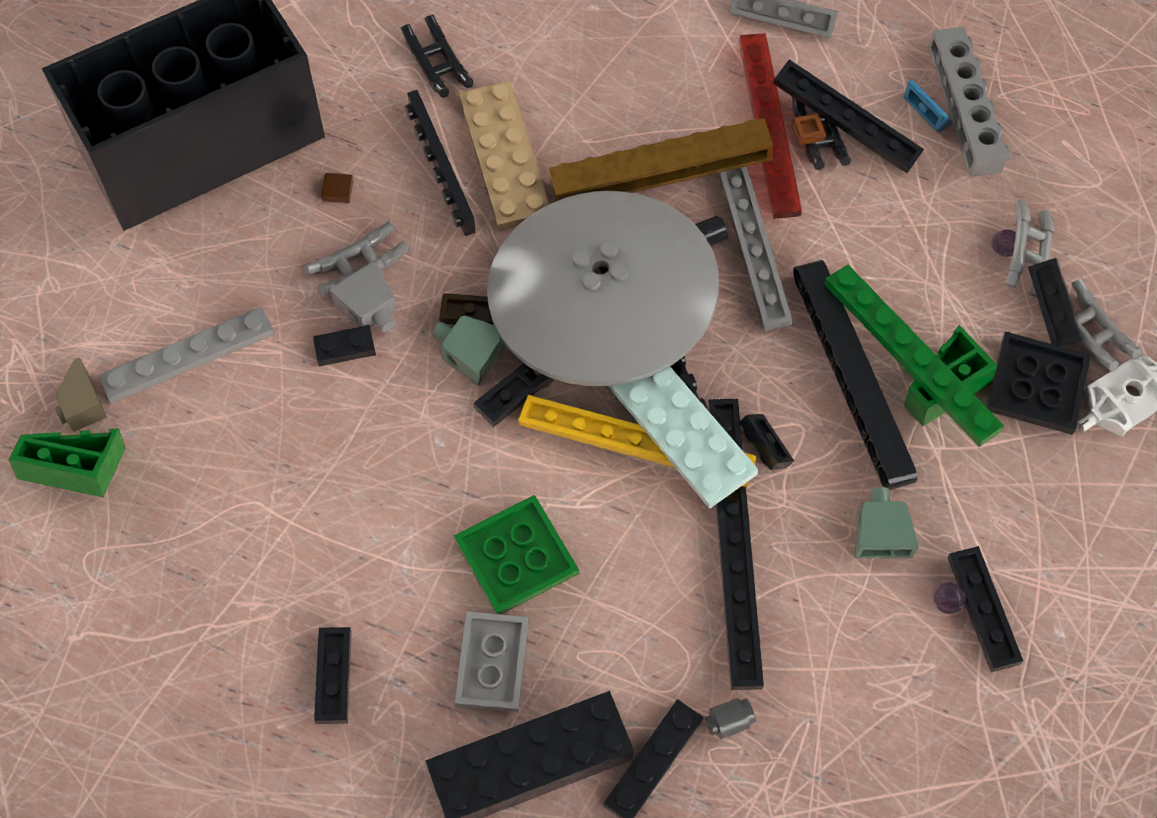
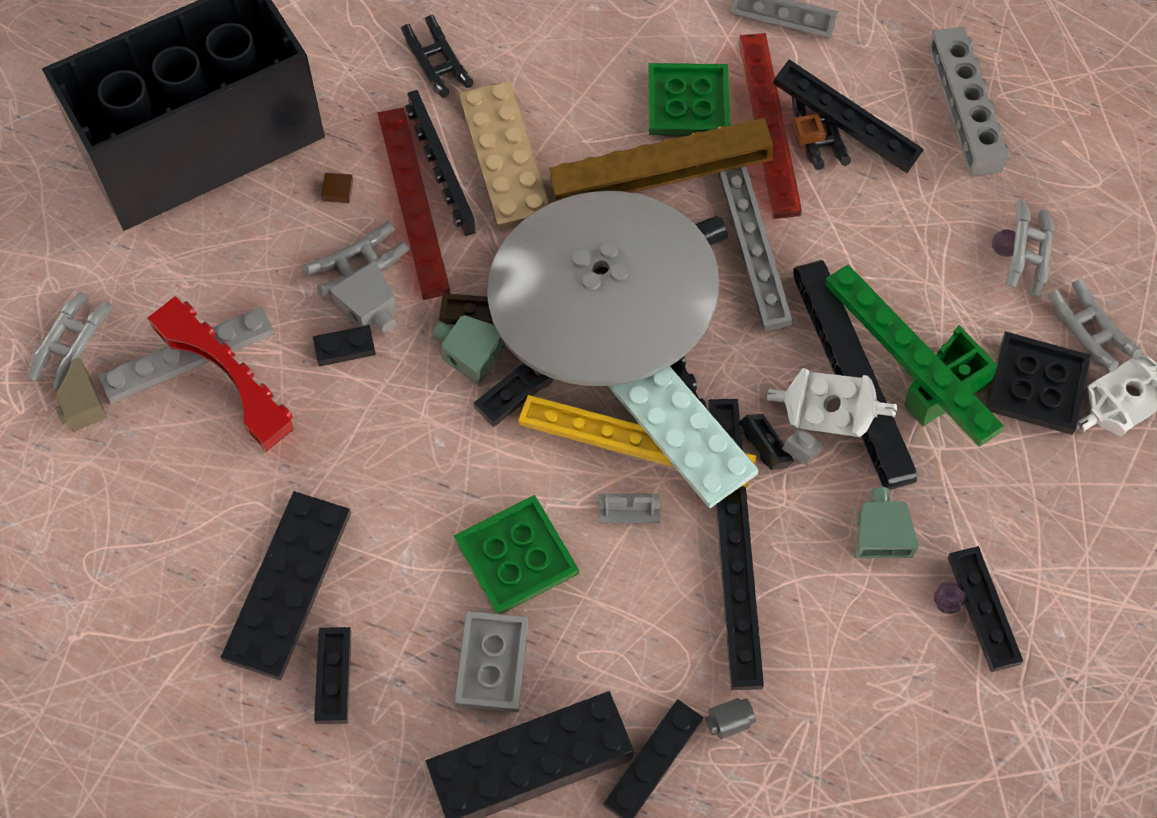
(63, 322): none -> light grey piece
(69, 461): green wedge -> none
(182, 331): none -> red arch
(286, 586): none -> black plate
(414, 204): none -> clear red plate
(629, 508): none -> light grey hinge
(687, 98): none -> green plate
(802, 446): none -> light grey plate
(811, 393): none -> white plate
(926, 107): dark azure slope -> none
(1055, 303): black plate -> none

